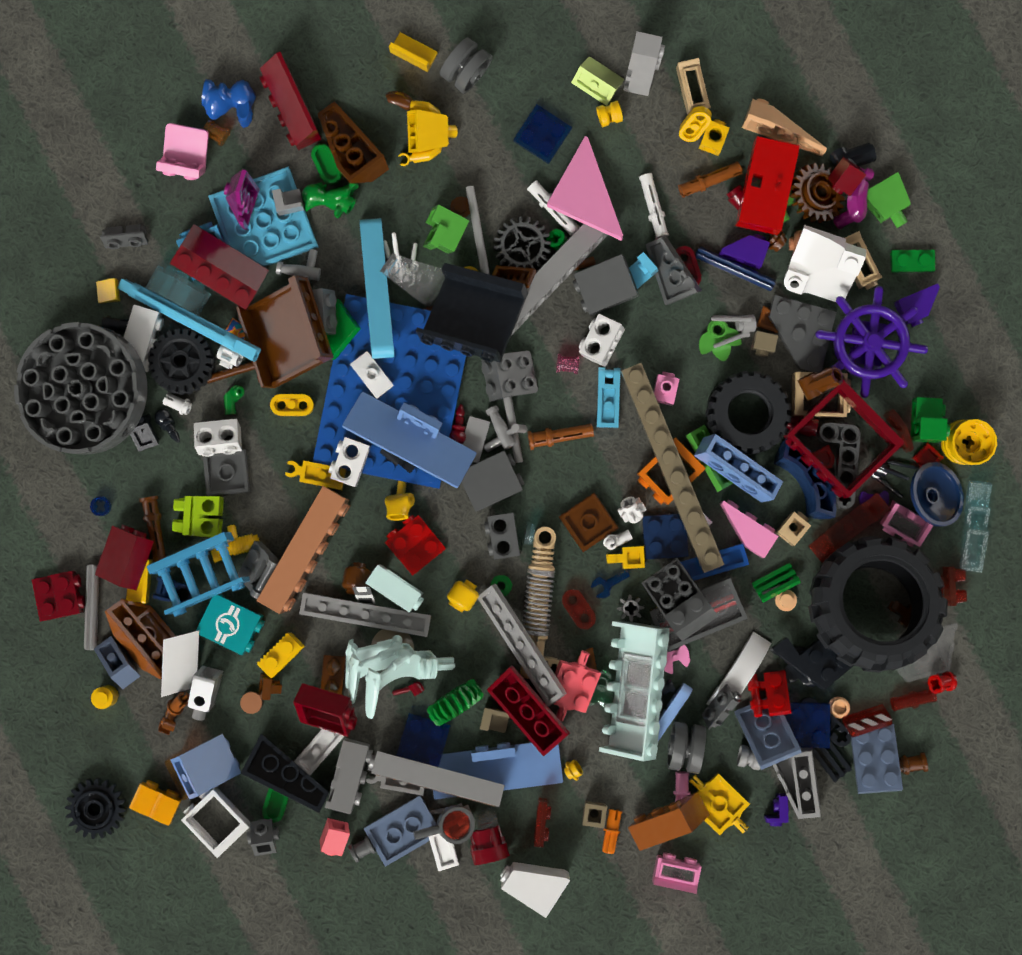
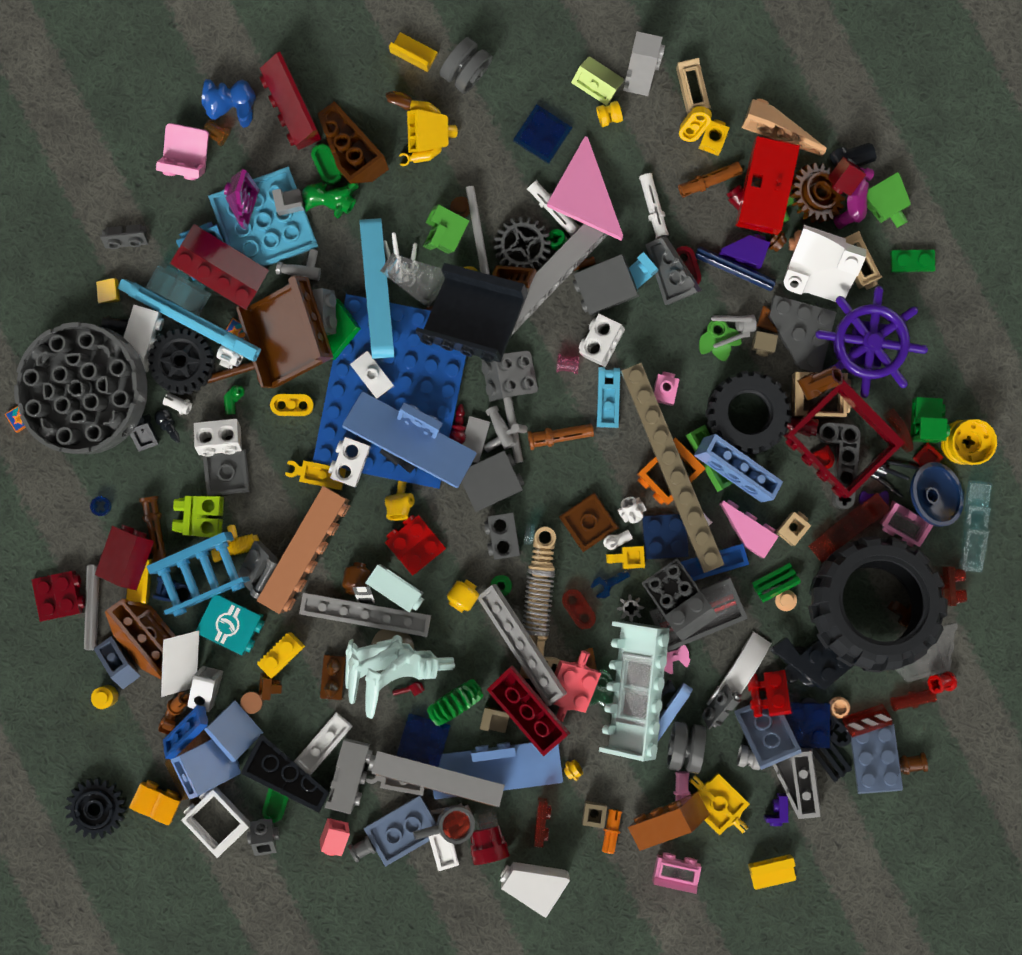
(14, 418): none -> tile
(185, 732): none -> blue plate
(233, 731): none -> medium blue tile
(325, 710): dark red window -> none
(772, 871): none -> yellow panel
(818, 494): dark blue brick -> none
(922, 300): dark purple slope -> none

